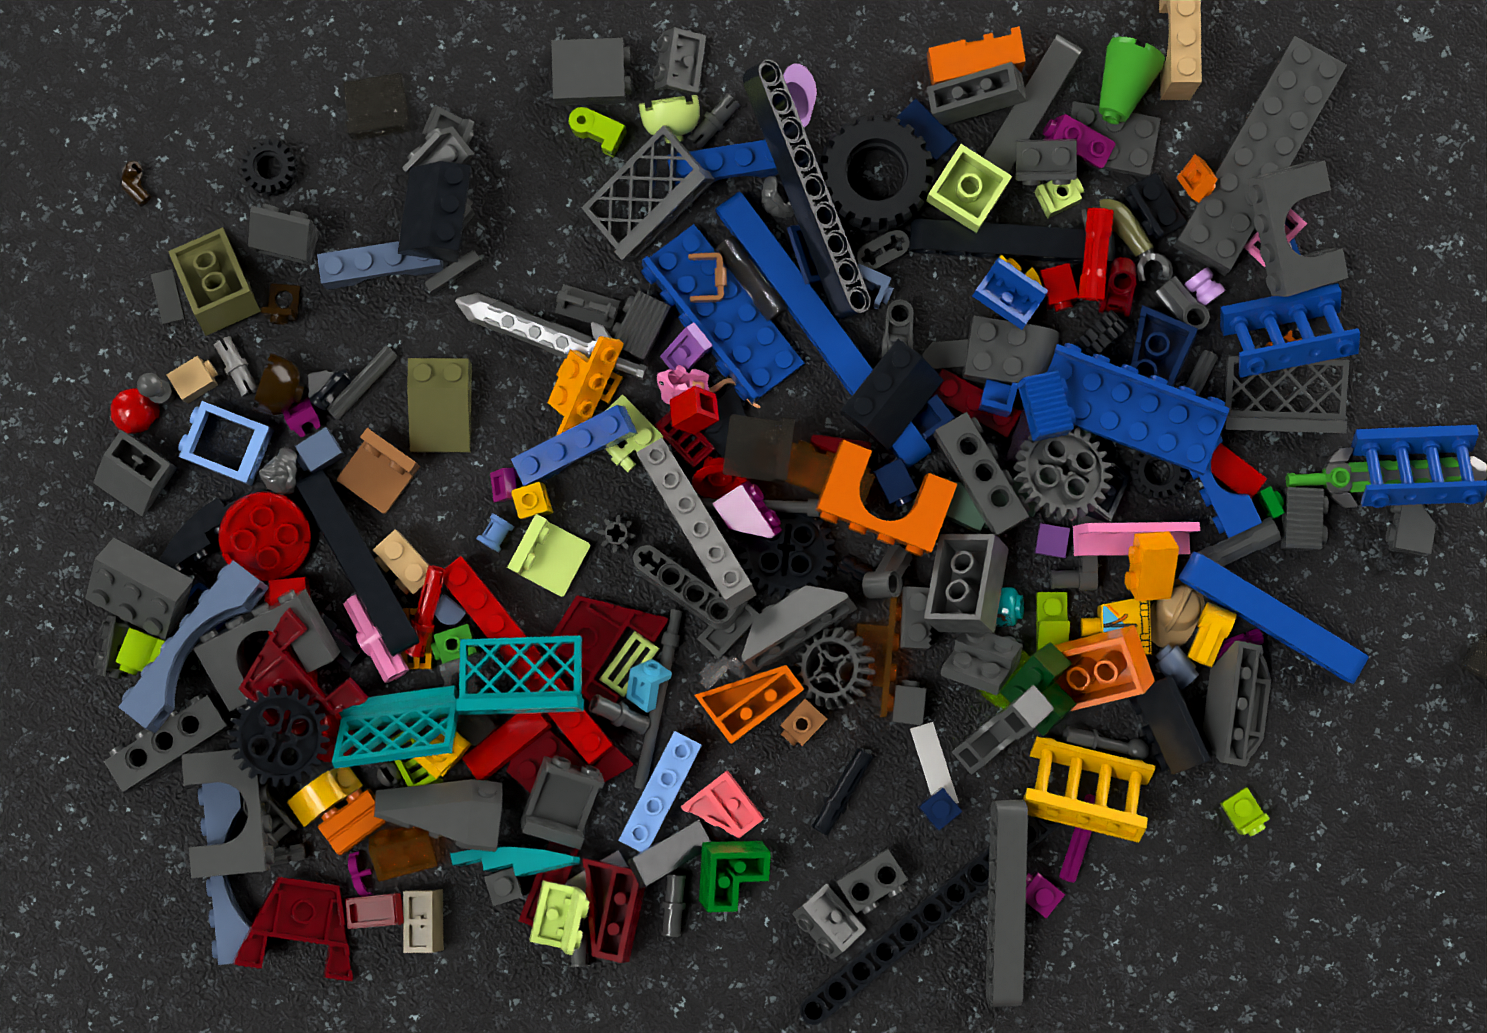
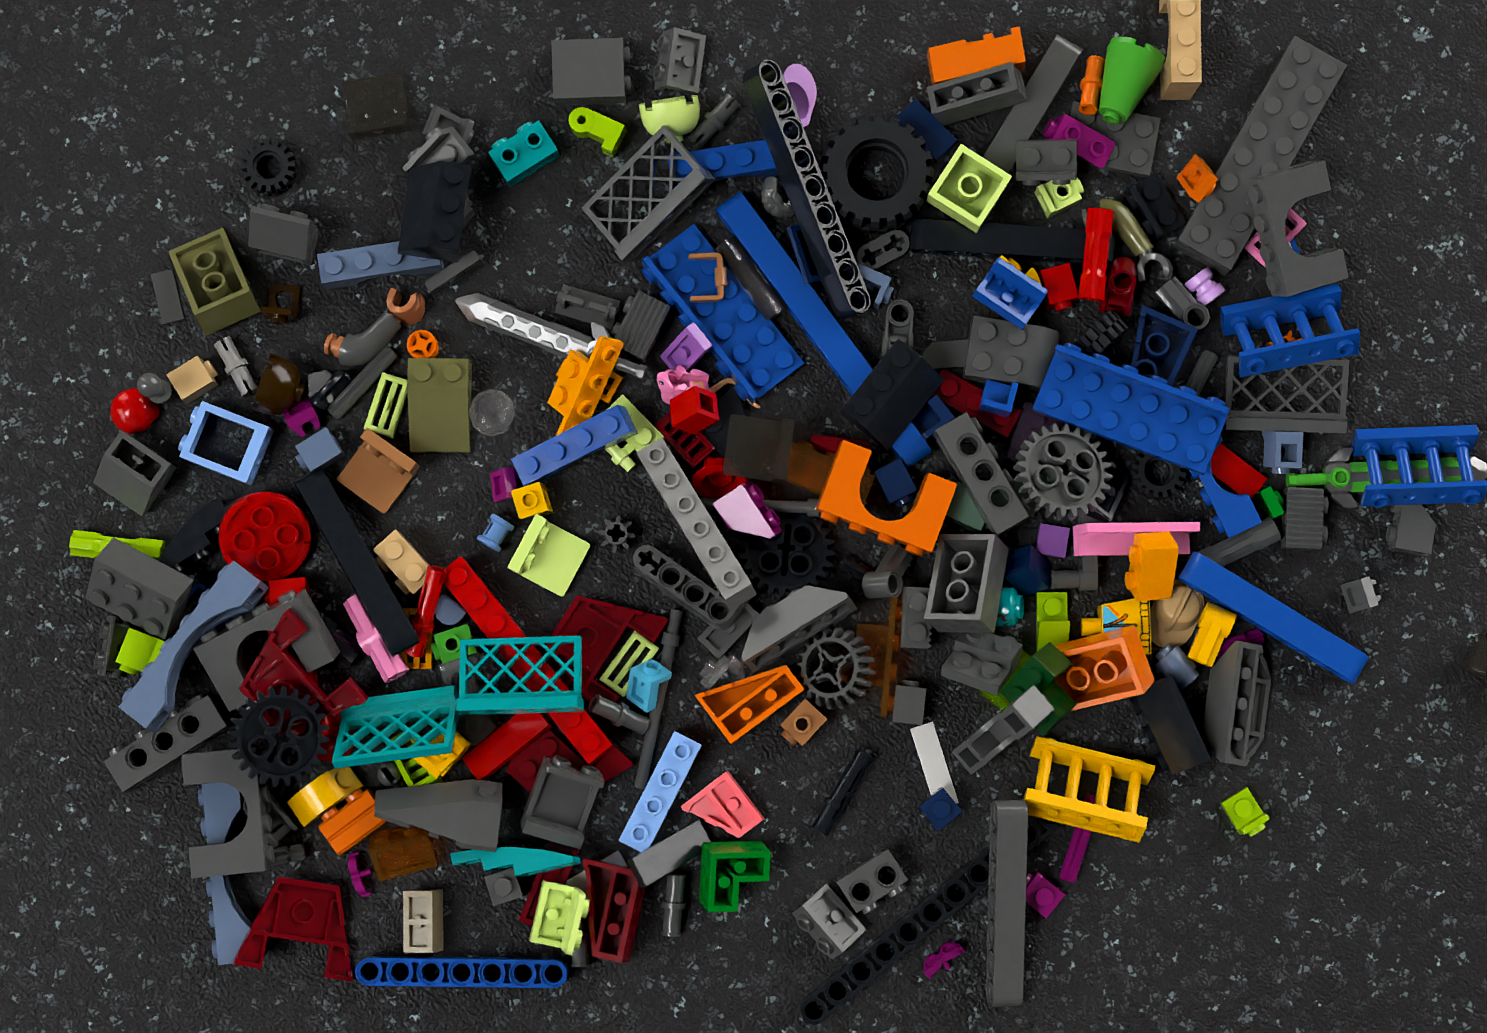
(92, 543): none -> lime axle
(132, 183): dark brown arm -> none
(280, 472): dark grey piece -> none
(365, 346): none -> piece
(374, 911): tile -> none
(376, 402): none -> yellowish green tile
(419, 341): none -> orange wheel
(447, 975): none -> blue beam
(491, 412): none -> clear hair
(523, 153): none -> teal brick
(947, 952): none -> magenta piece
(1027, 570): none -> dark blue panel
(1046, 405): blue brick -> none
(1091, 85): none -> orange pin
(1134, 749): dark grey pin -> none
(1282, 450): none -> sand blue brick
(1360, 594): none -> dark grey tile

